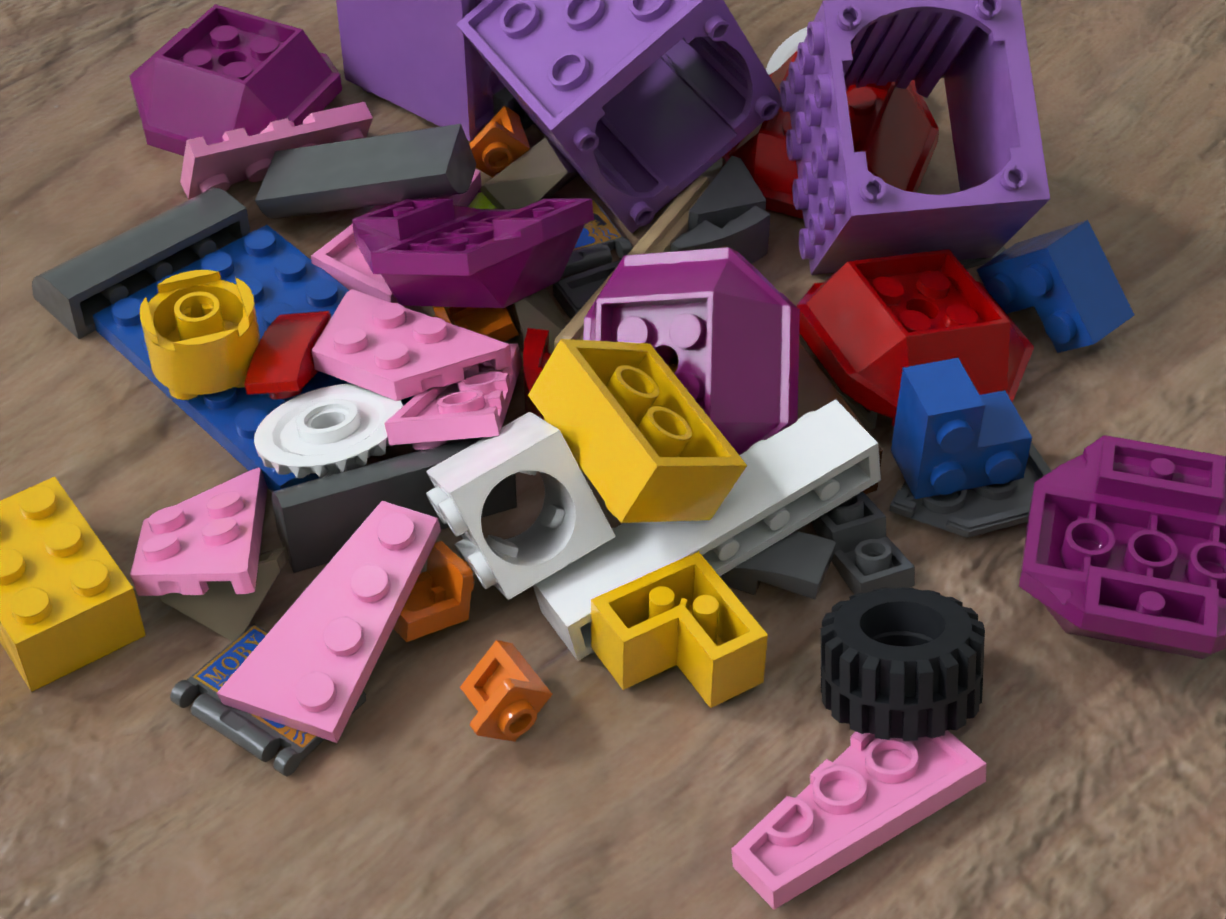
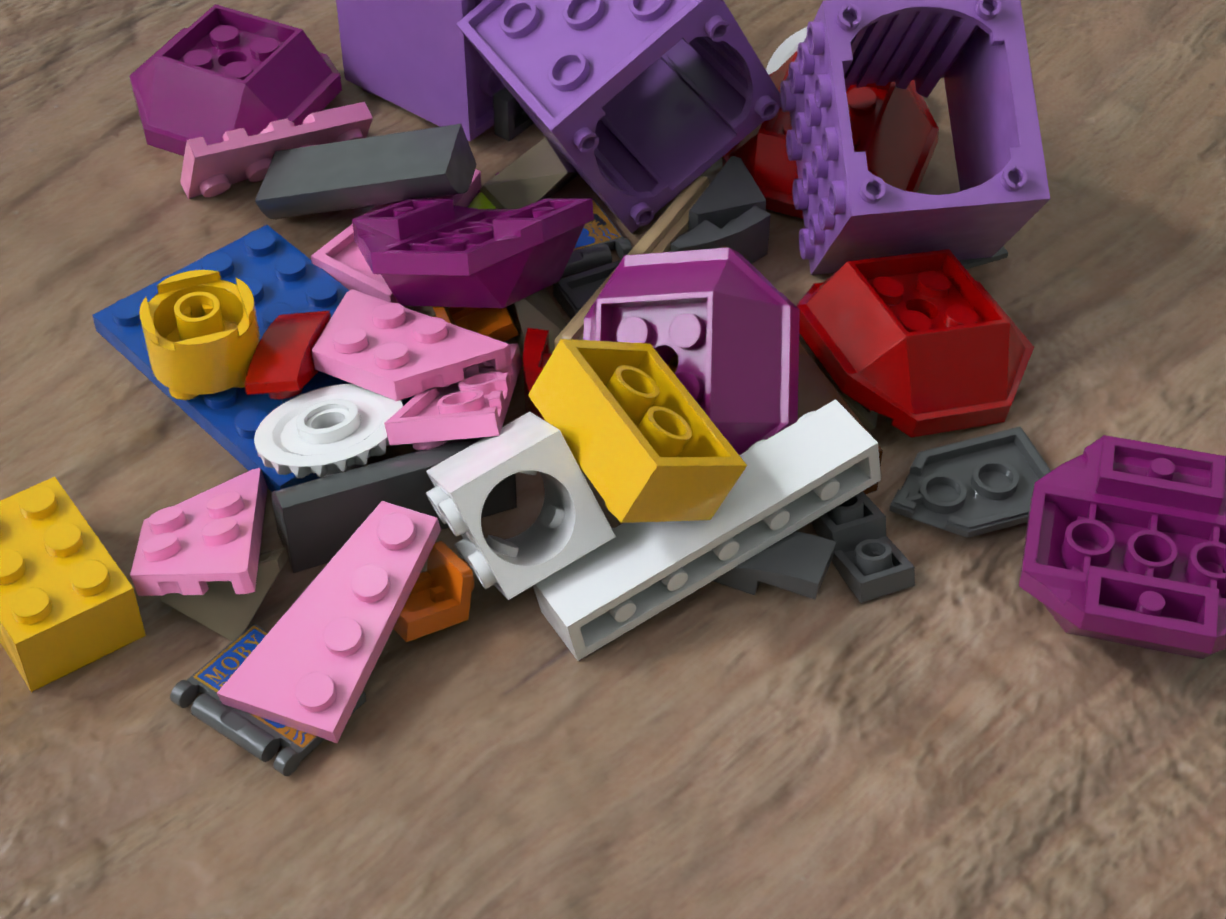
(139, 258): dark grey brick -> none
(499, 142): orange bracket -> none
(504, 693): orange bracket -> none
(684, 620): yellow brick -> none
(852, 809): bright pink wing -> none
(902, 663): black tyre -> none
(952, 435): blue brick -> none
(1065, 282): blue brick -> none

